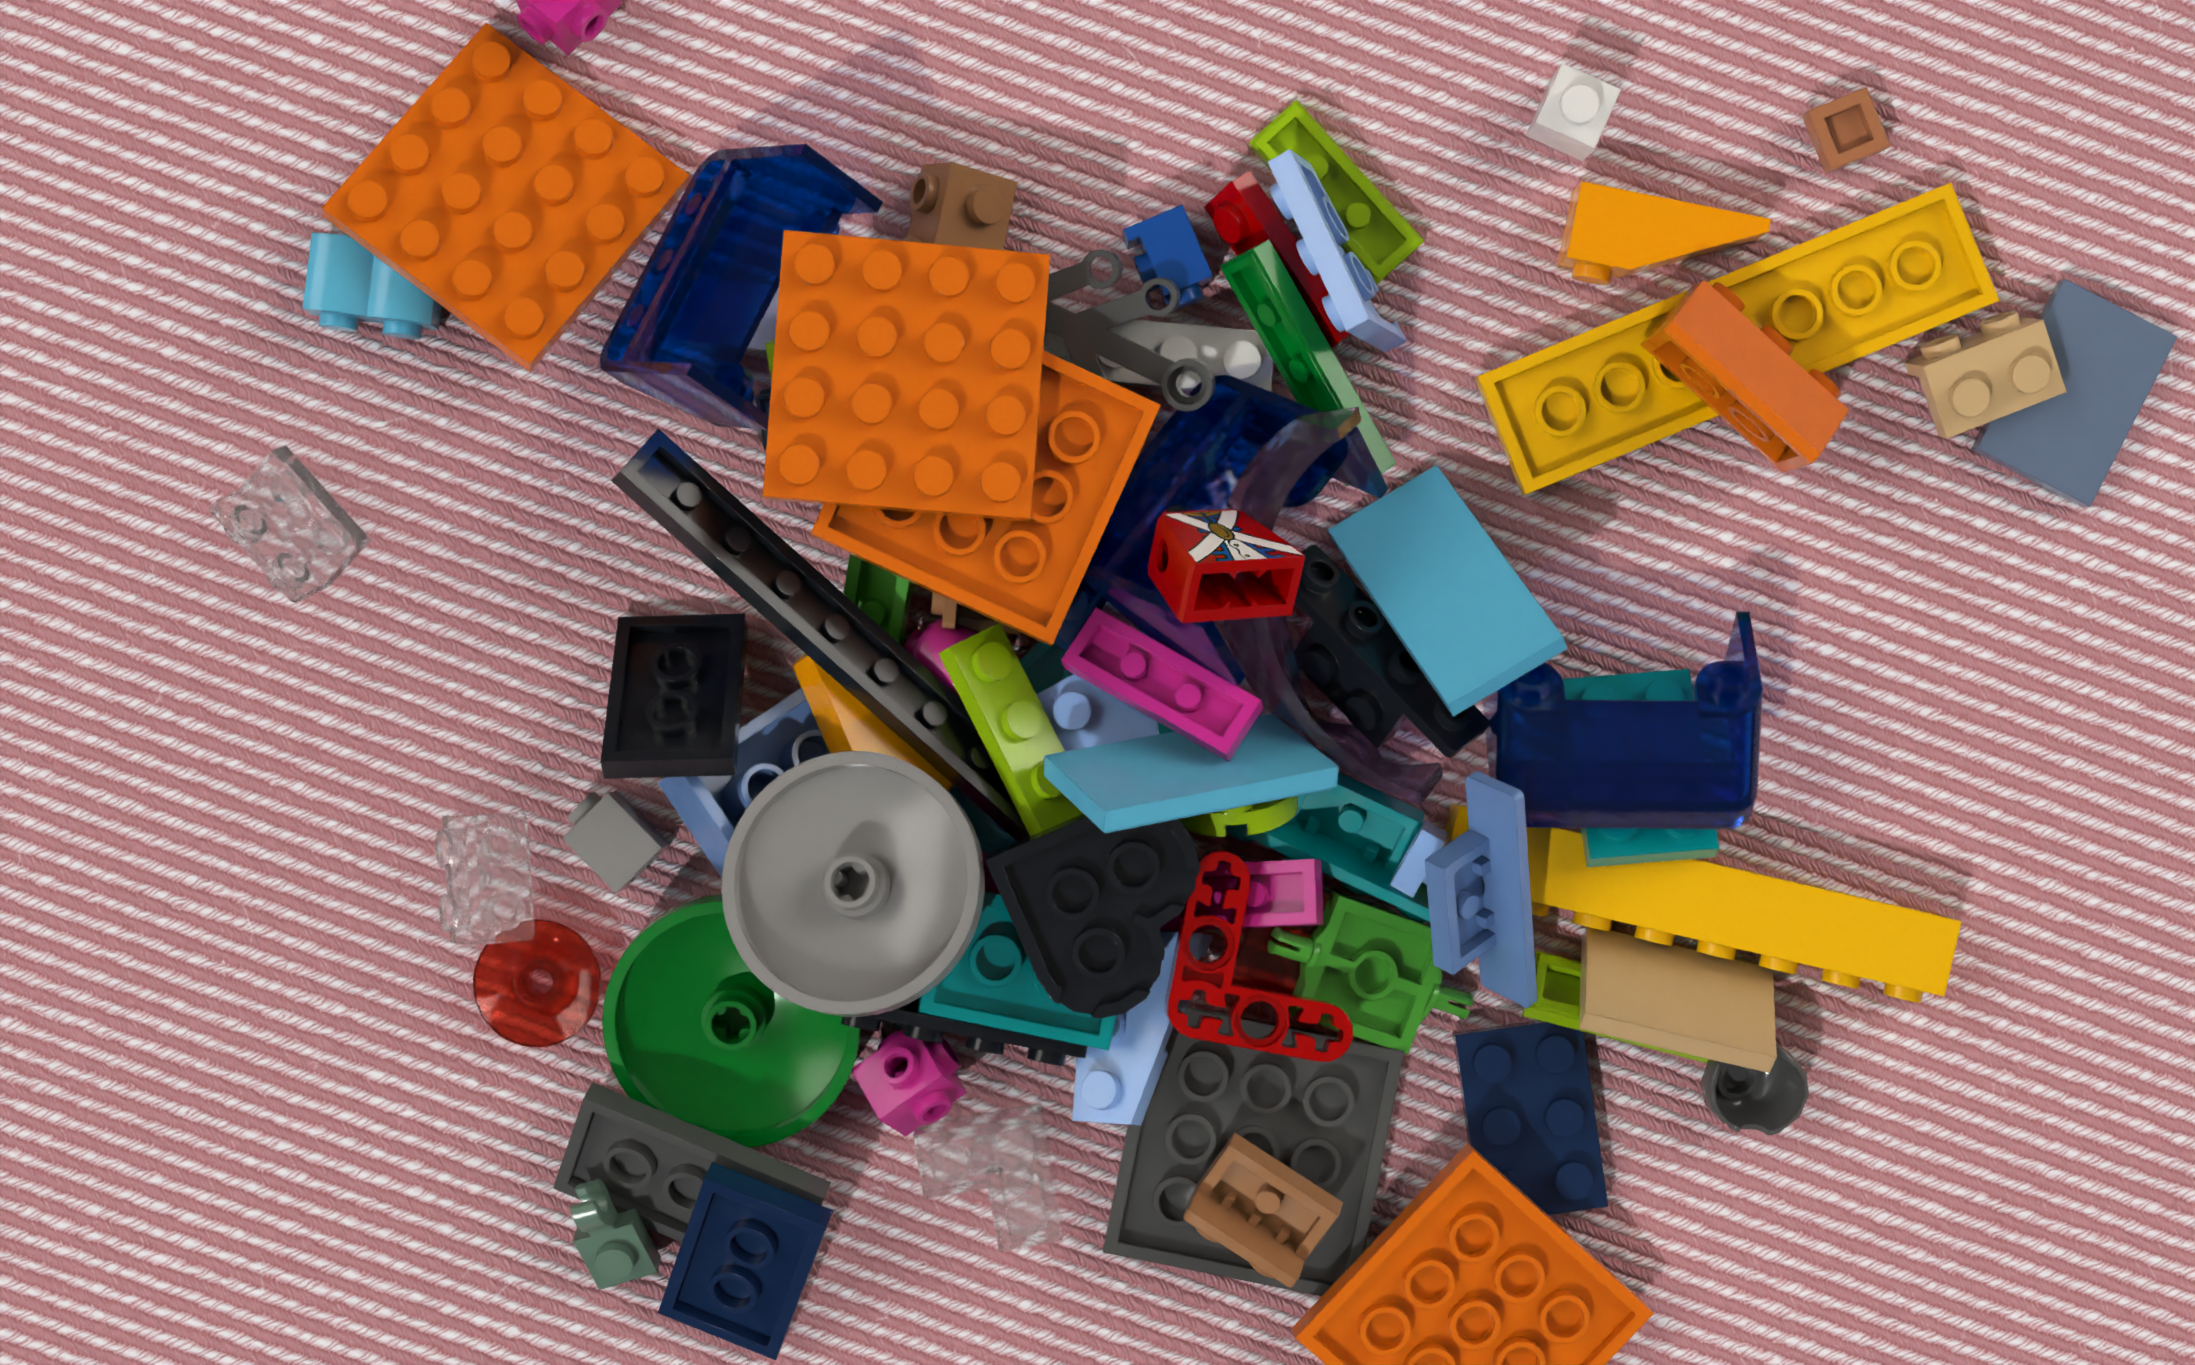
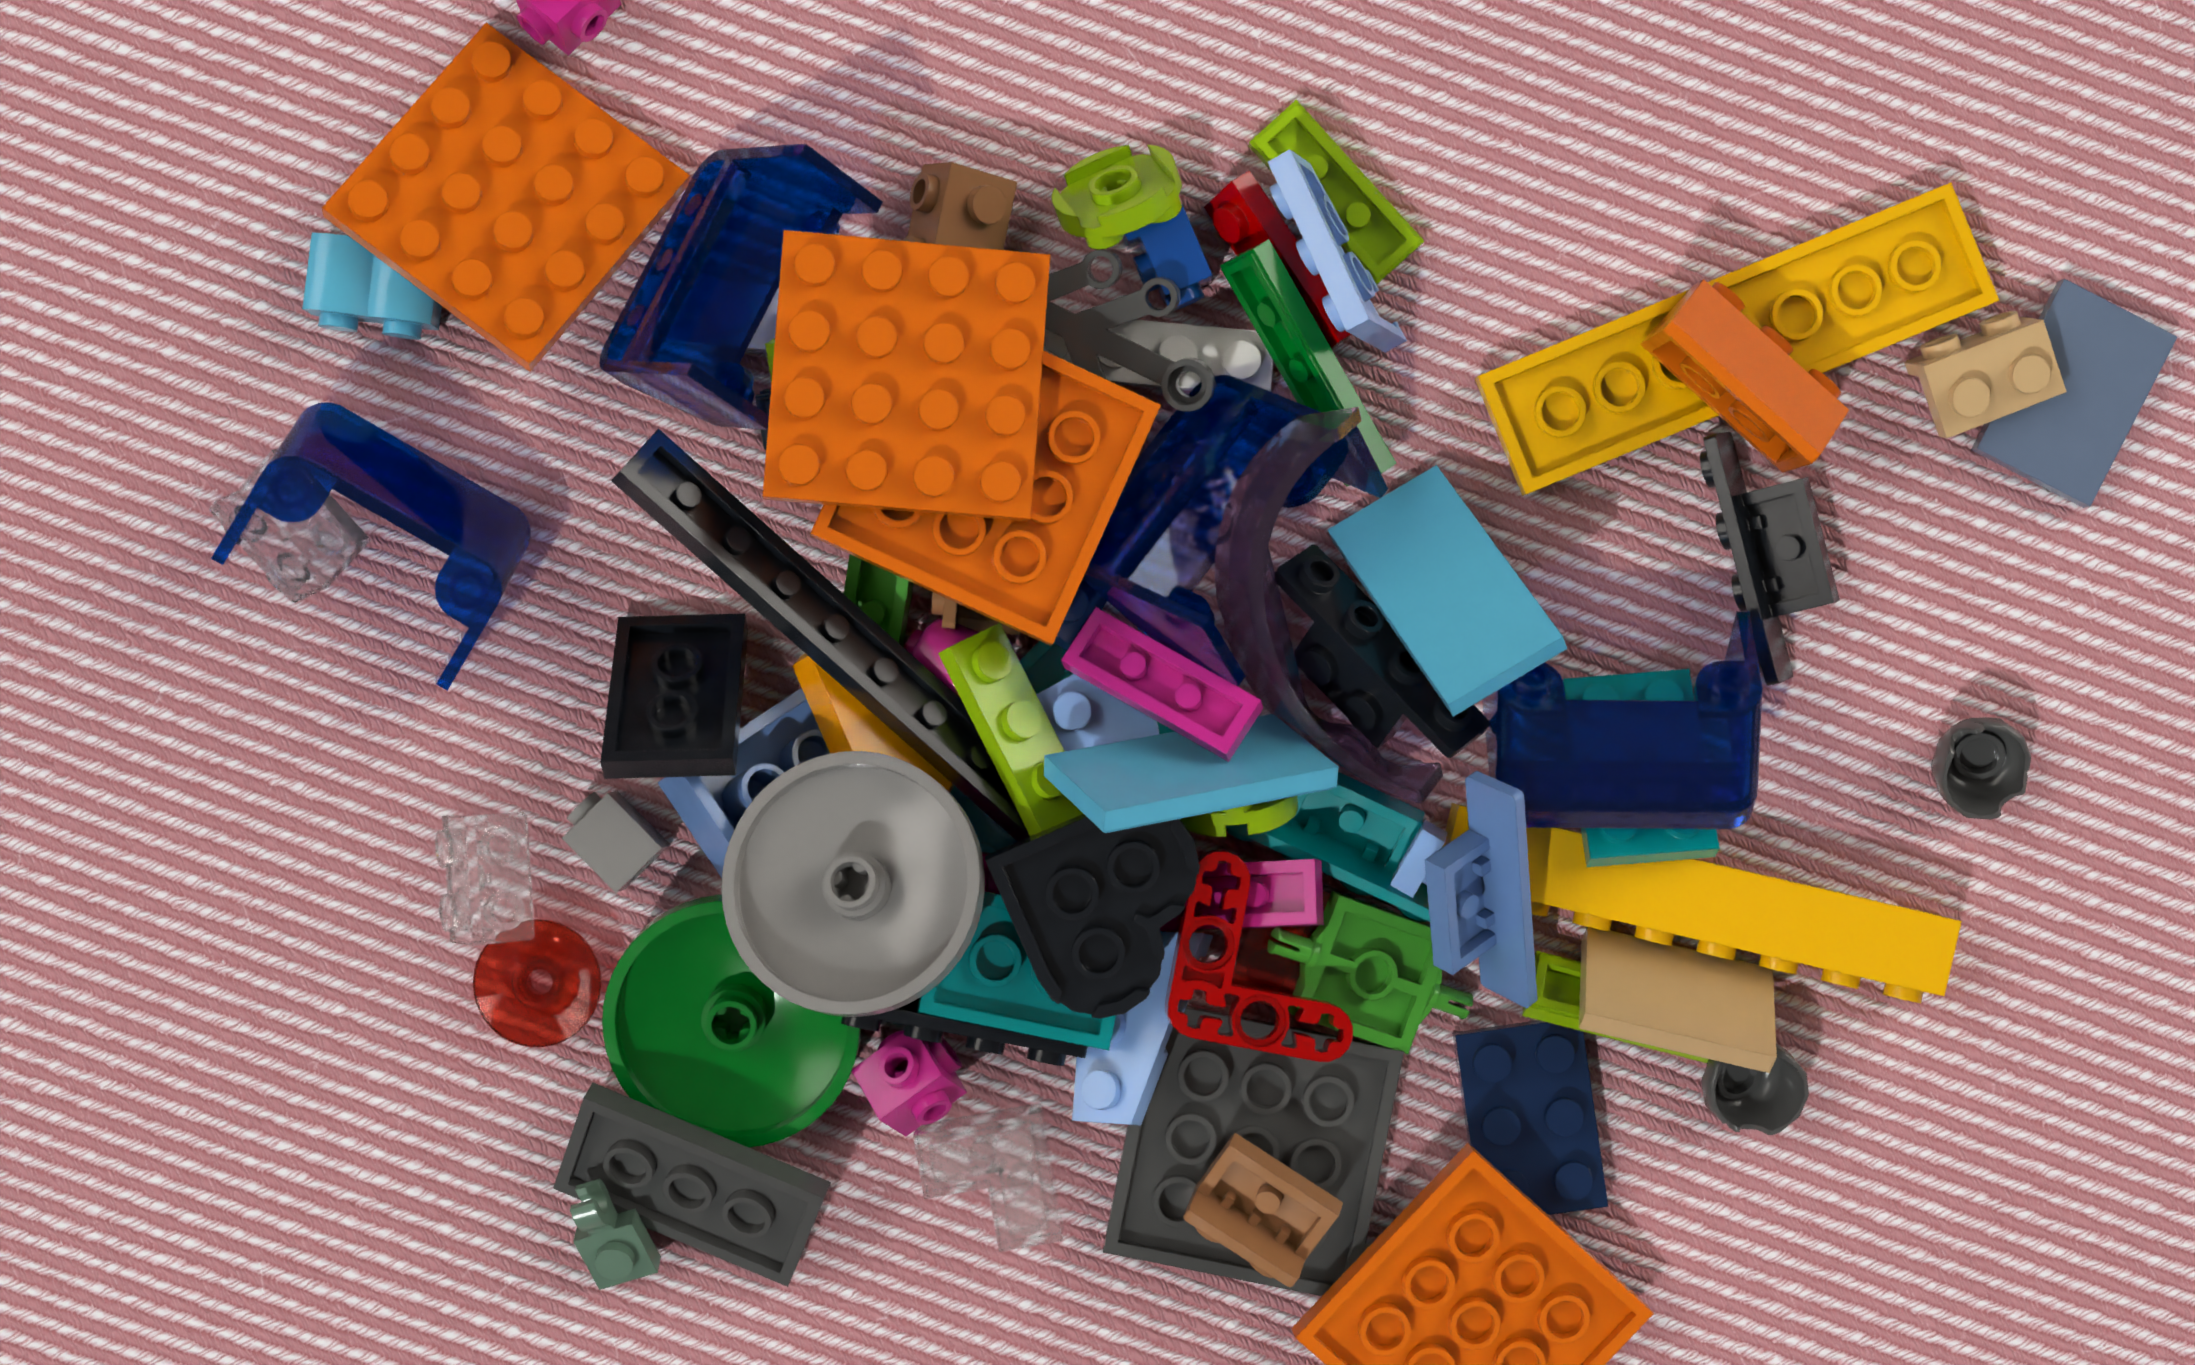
(406, 487): none -> clear blue windscreen
(744, 1260): dark blue plate -> none
(1118, 194): none -> lime plate
(1222, 566): red torso -> none
(1573, 112): white brick -> none
(1631, 232): light orange slope -> none
(1774, 548): none -> black bracket
(1846, 130): nougat plate -> none
(1981, 766): none -> dark grey hair

